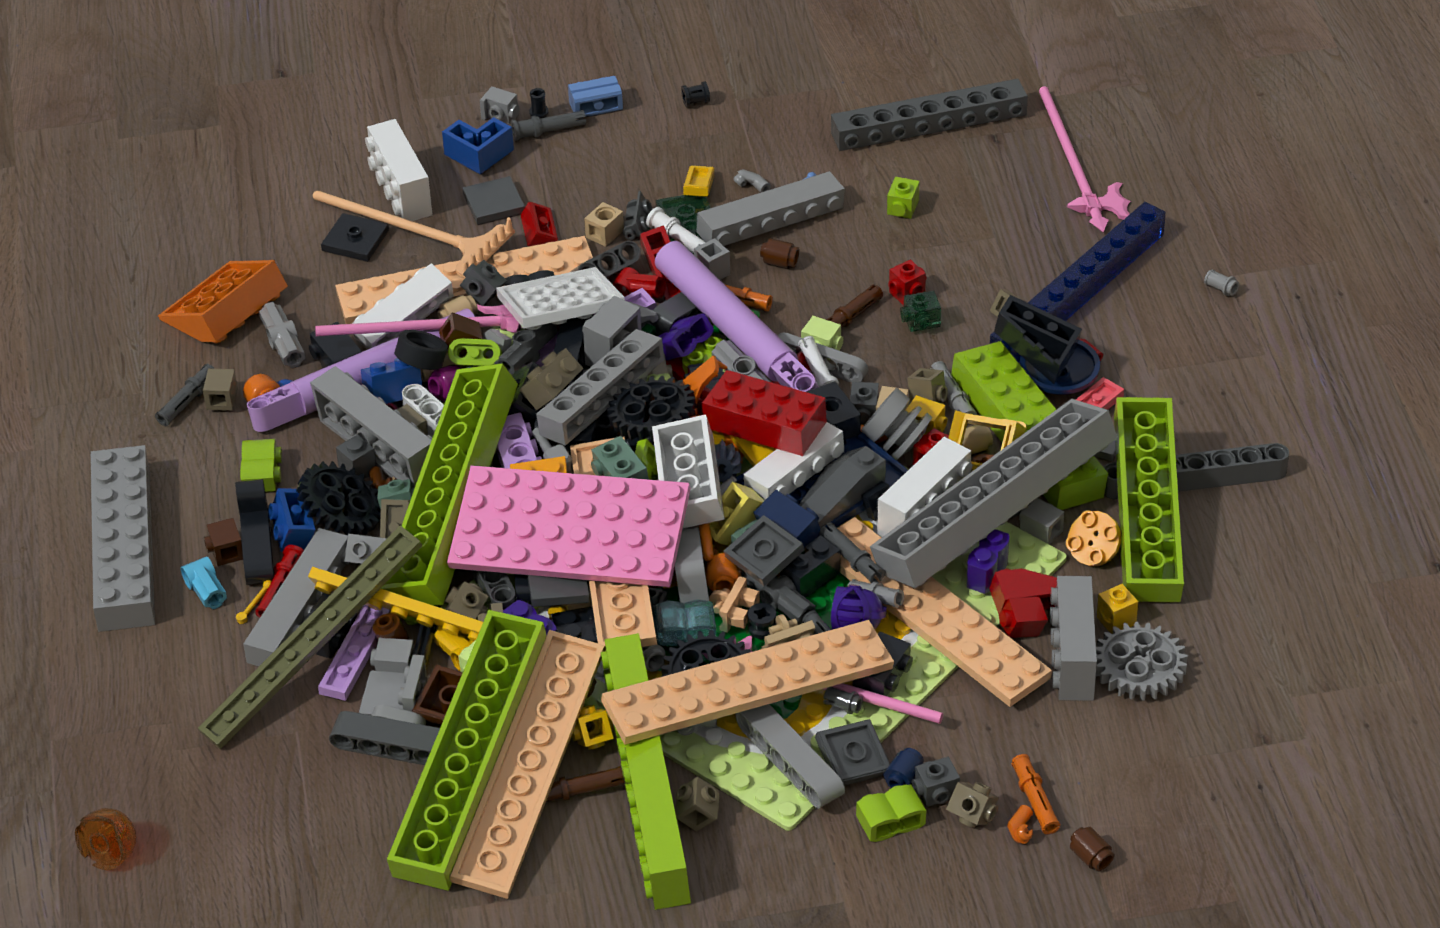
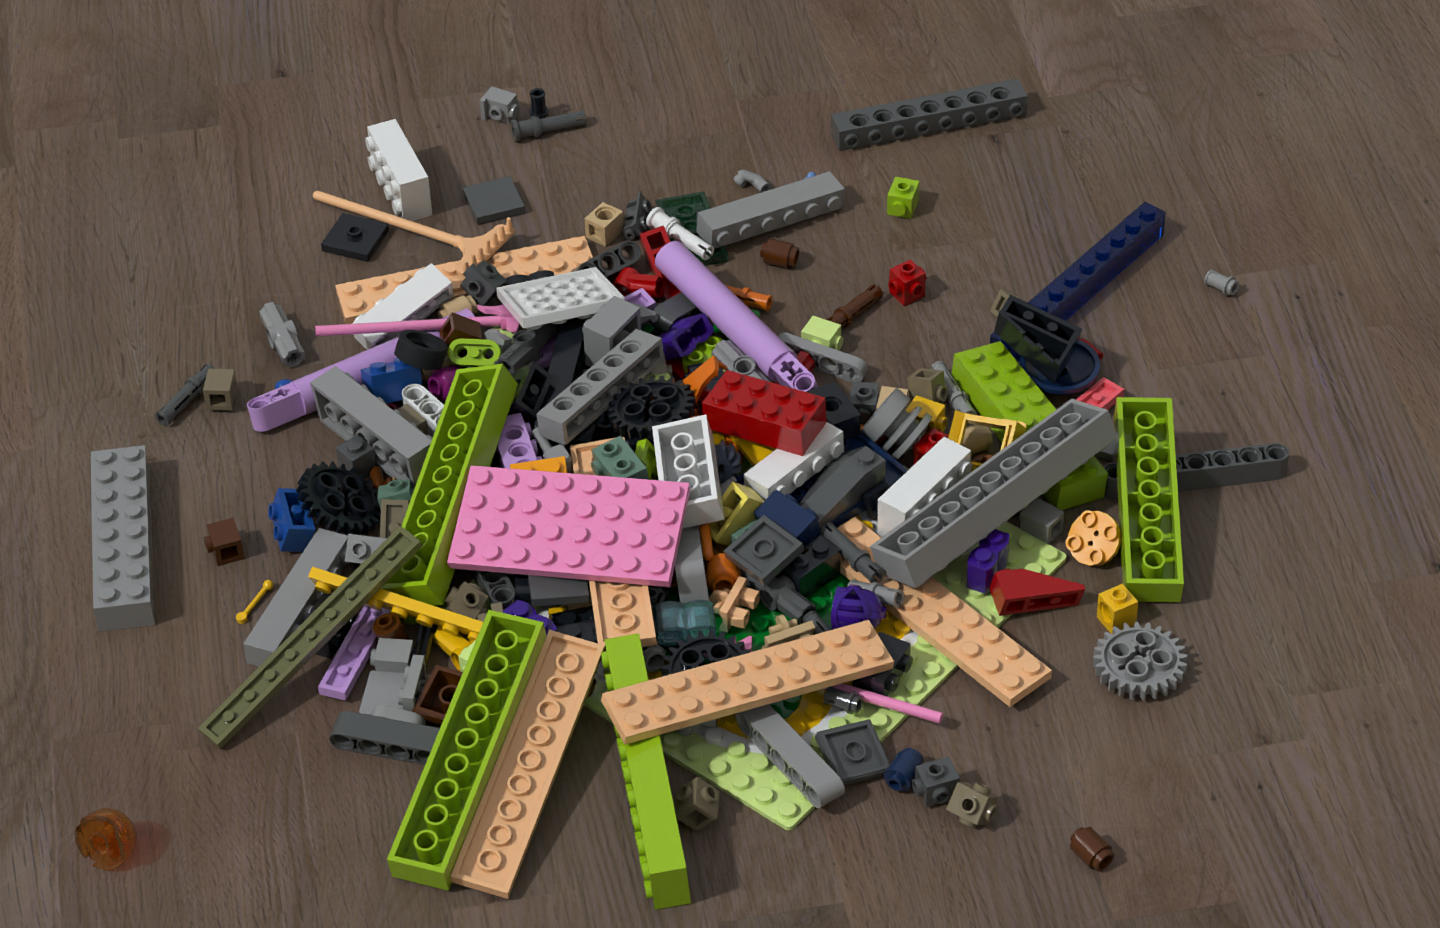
(202, 578): medium azure piece -> none
(225, 299): orange slope -> none
(255, 531): black beam -> none
(258, 385): orange head -> none
(261, 461): lime brick -> none
(281, 571): red pin -> none
(332, 348): black brick -> none
(478, 147): blue brick -> none
(538, 224): red slope -> none
(551, 378): dark tan brick -> none
(586, 783): reddish brown pin -> none
(596, 96): medium blue brick -> none
(601, 727): yellow brick -> none
(695, 94): black bush -> none
(698, 181): yellow tile -> none
(714, 257): light grey brick -> none
(760, 618): black wheel -> none
(816, 362): white pin -> none
(890, 813): lime brick -> none
(921, 311): clear green brick -> none
(1018, 827): orange arm -> none
(1023, 617): red brick -> none
(1031, 784): orange pin -> none
(1073, 638): light grey brick -> none
(1089, 202): bright pink piece -> none

